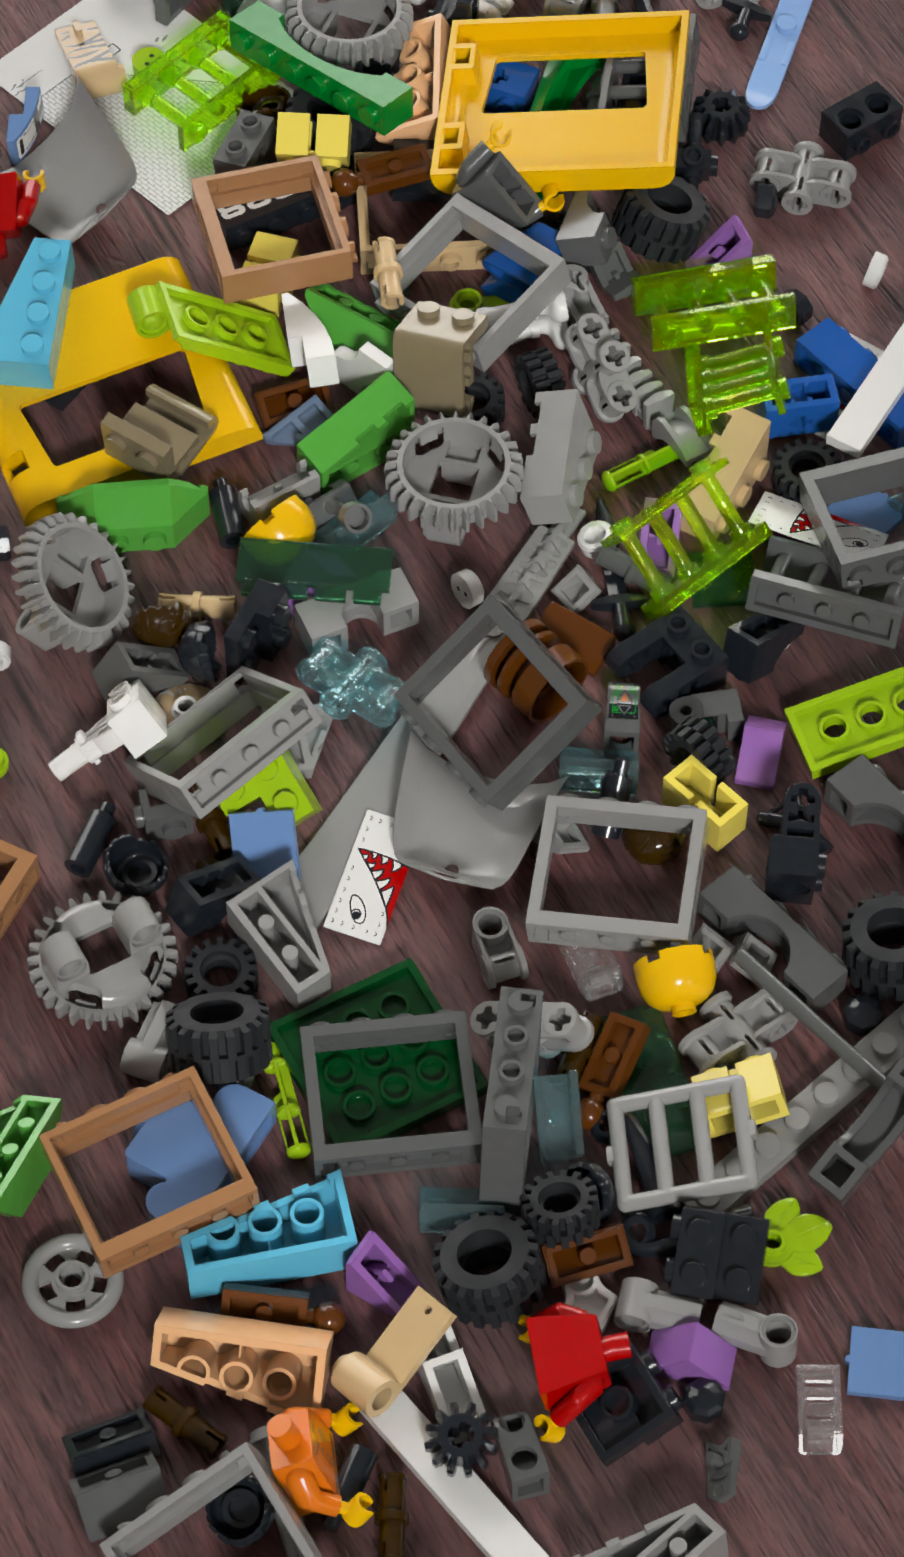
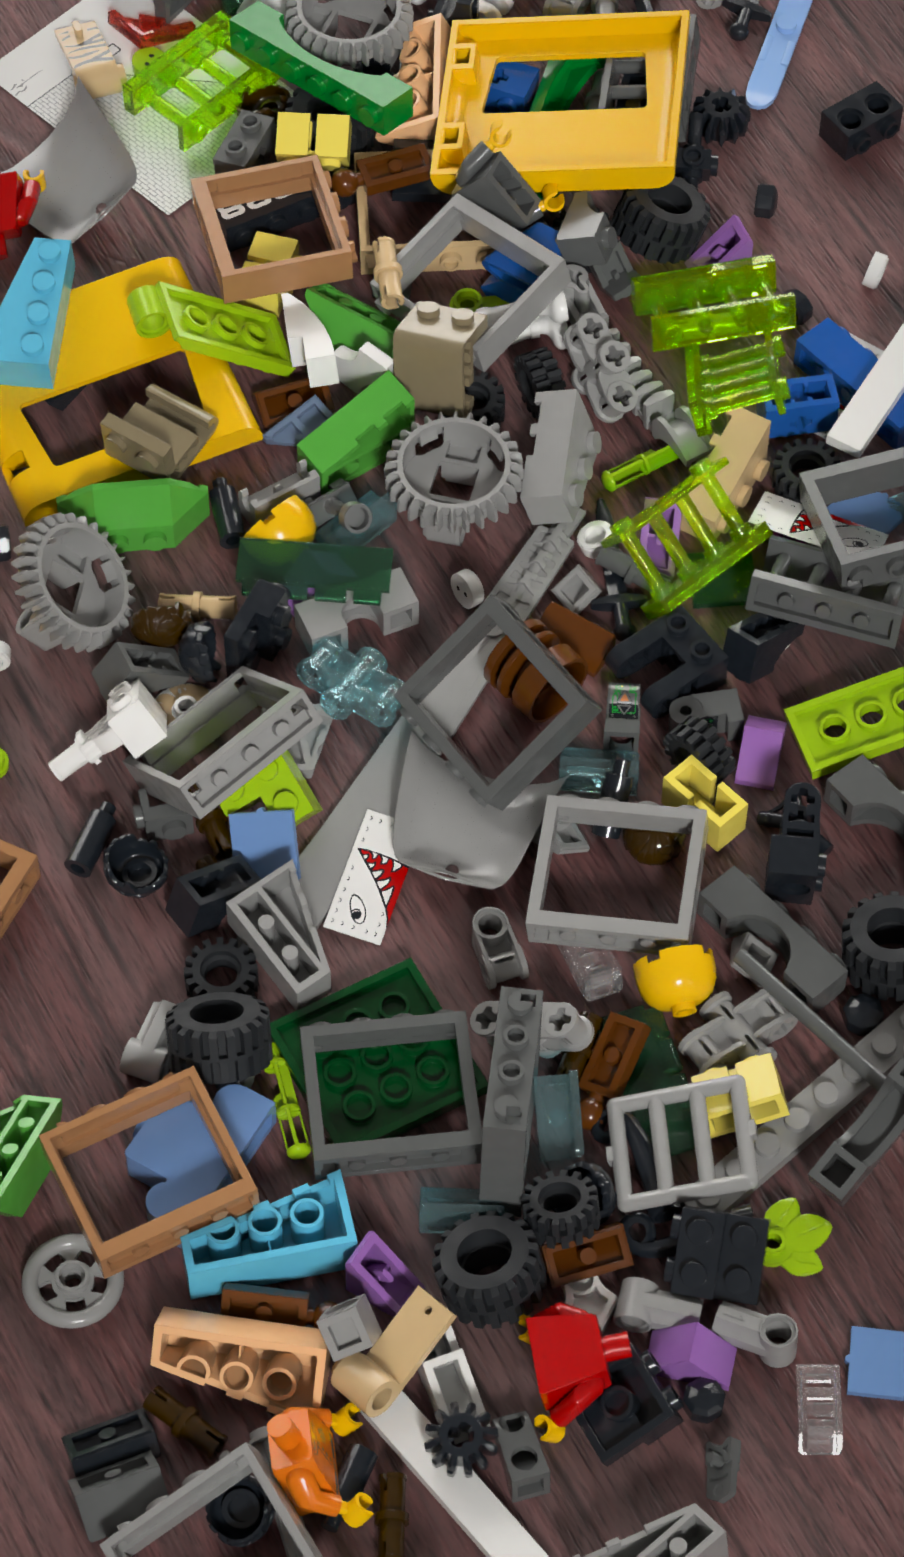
(25, 127): medium blue slope -> none
(61, 967): light grey piece -> none
(149, 30): none -> clear red tile
(349, 1327): none -> light grey brick
(720, 946): light grey slope -> none
(804, 178): light grey axle -> none

